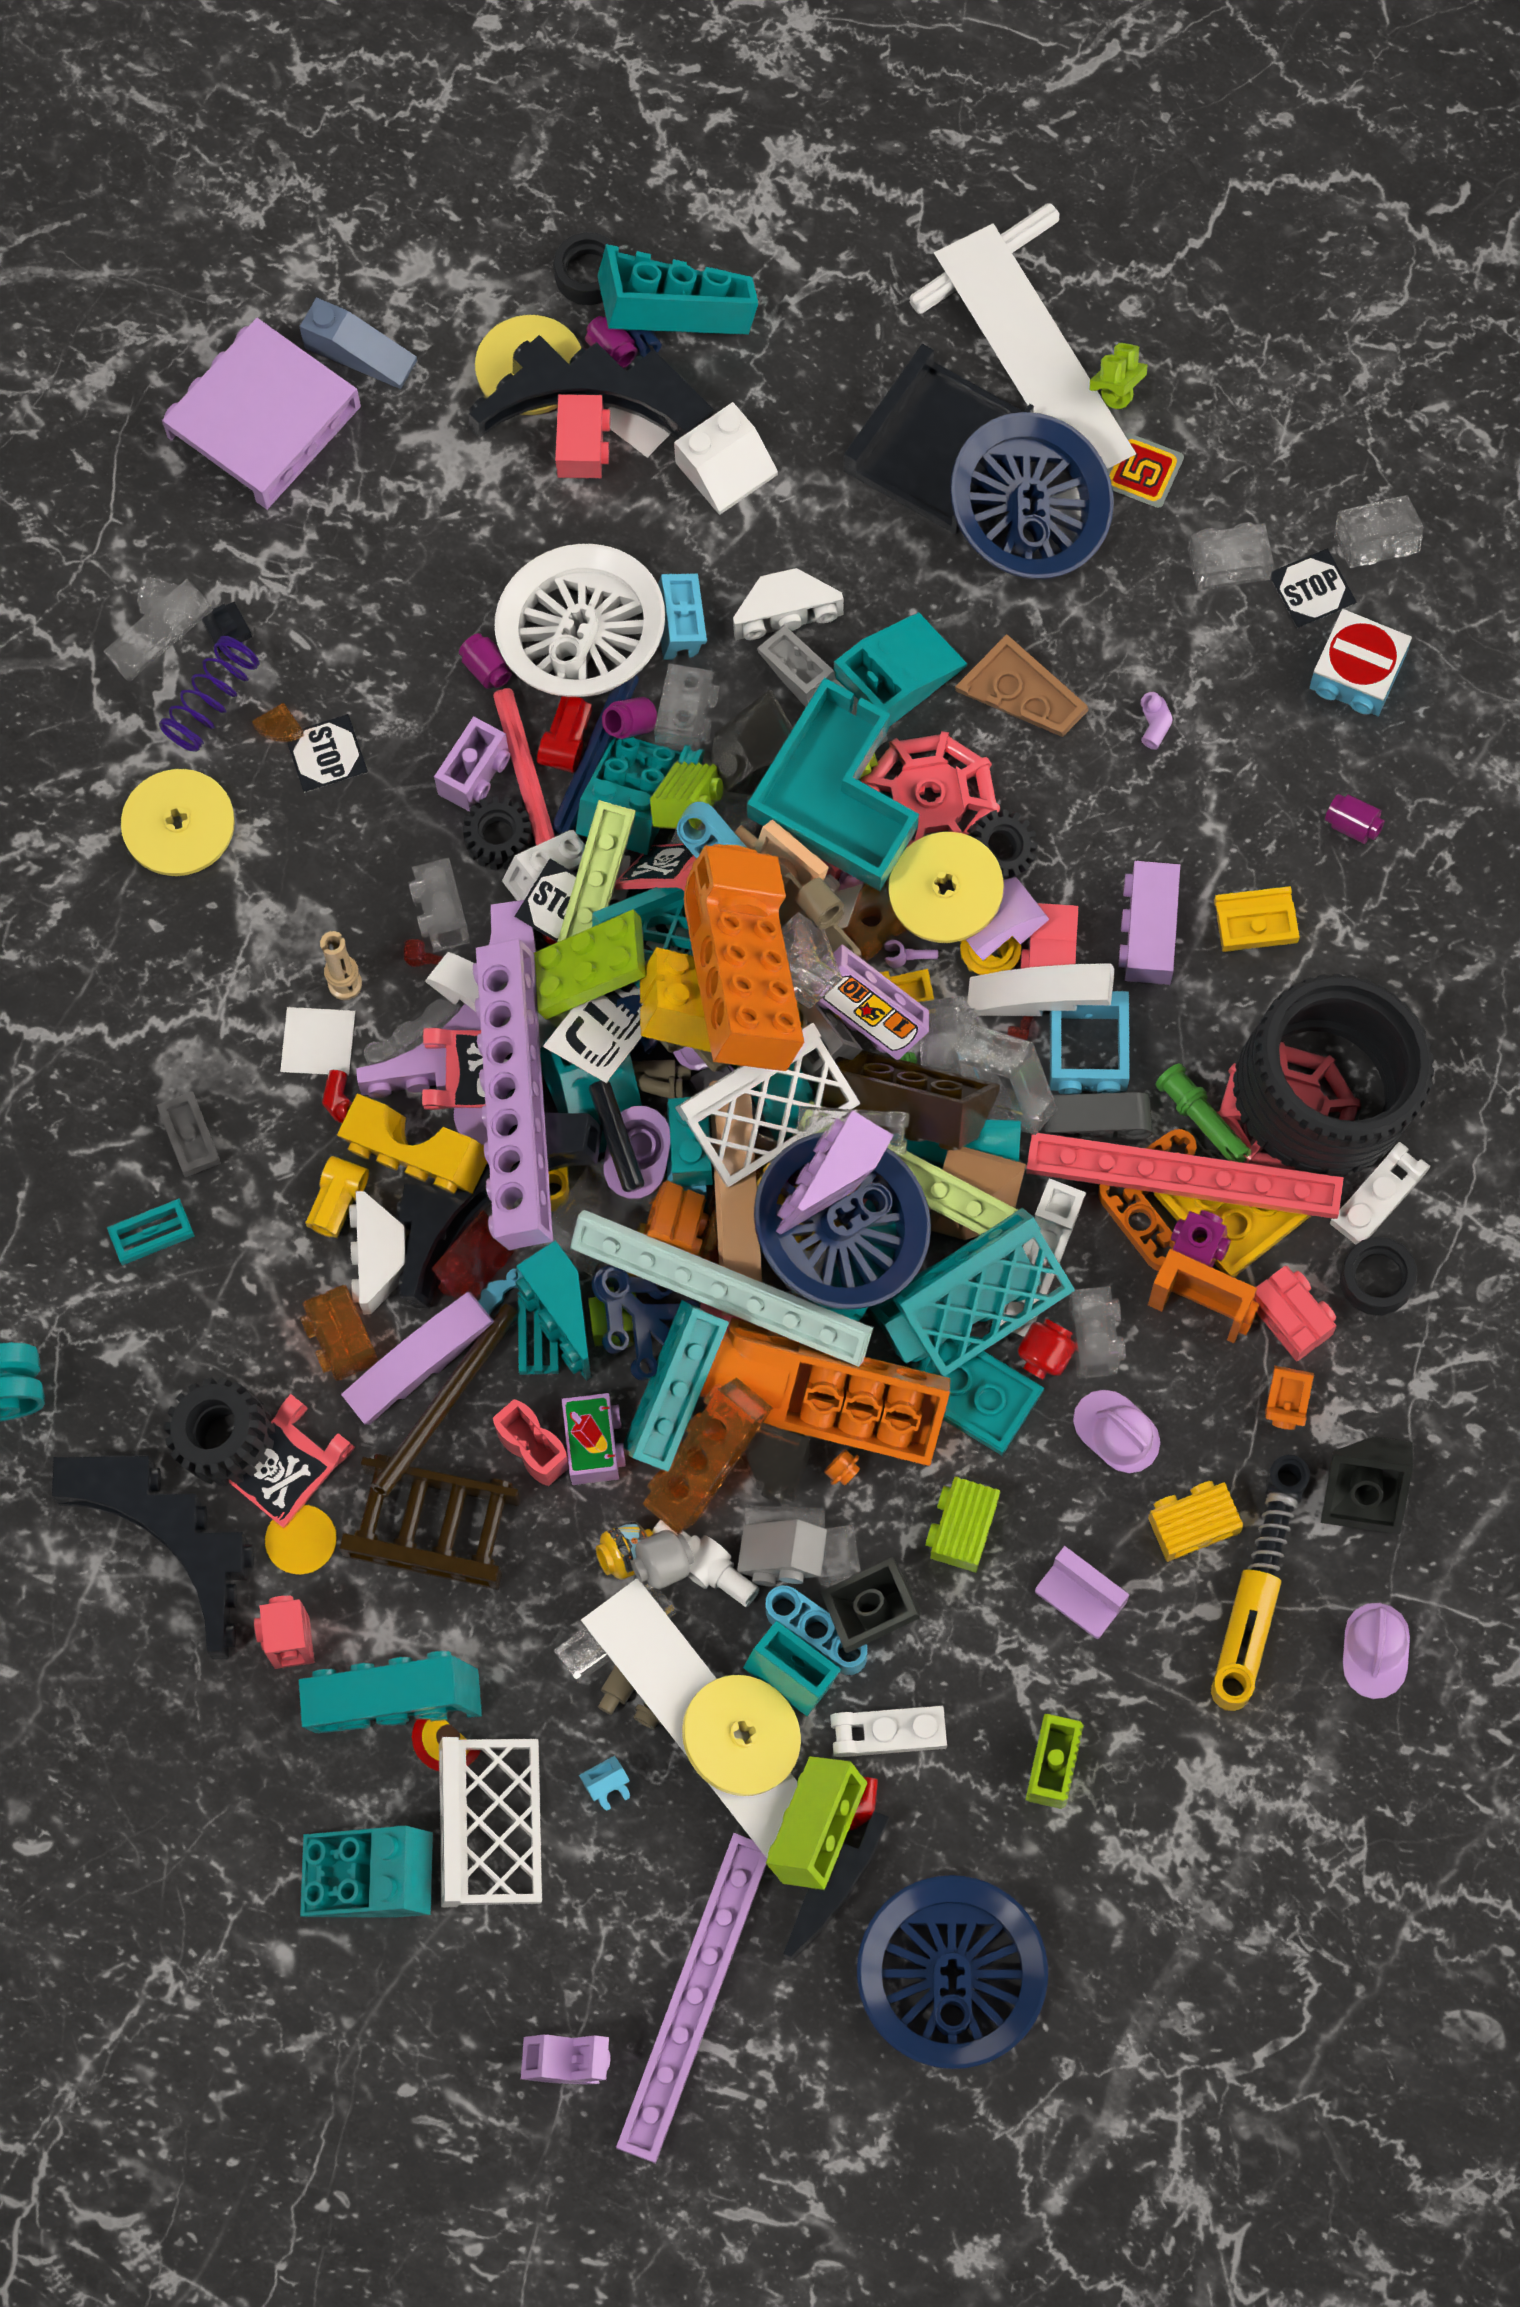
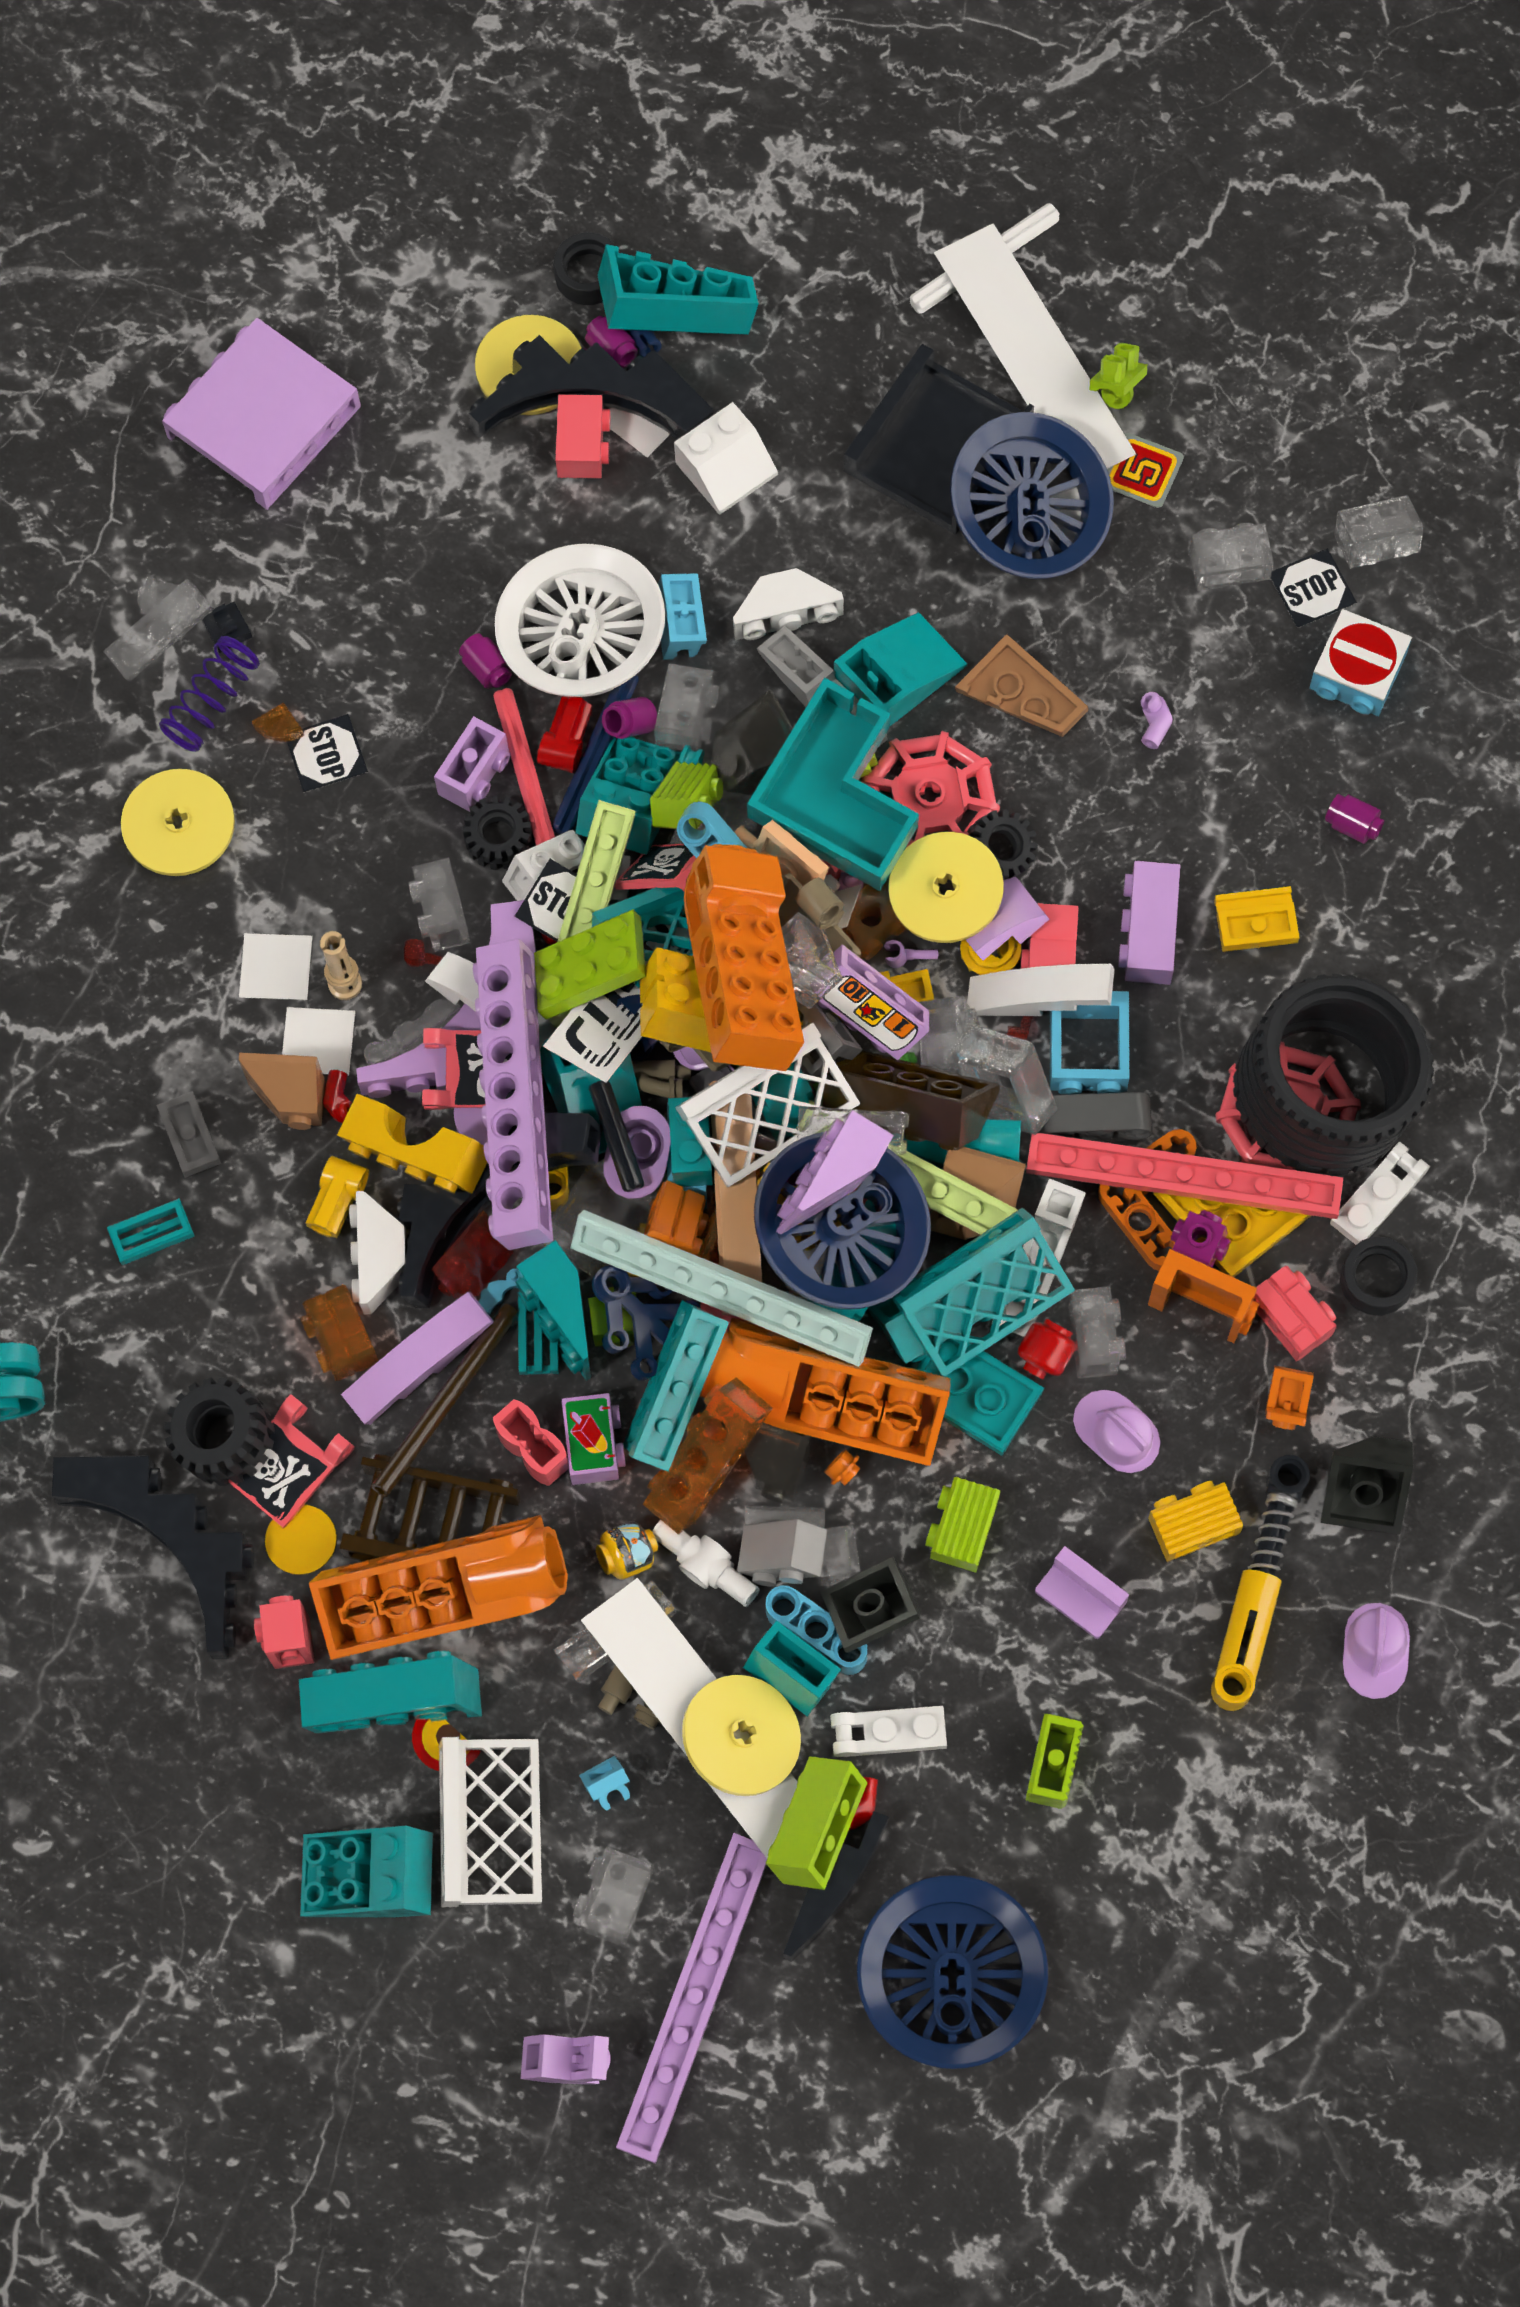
(275, 966): none -> white sticker
(288, 1086): none -> medium nougat slope
(355, 344): sand blue slope -> none
(440, 1587): none -> orange brick
(613, 1896): none -> clear brick
(662, 1559): light grey head -> none
(1193, 1102): bright green pin -> none

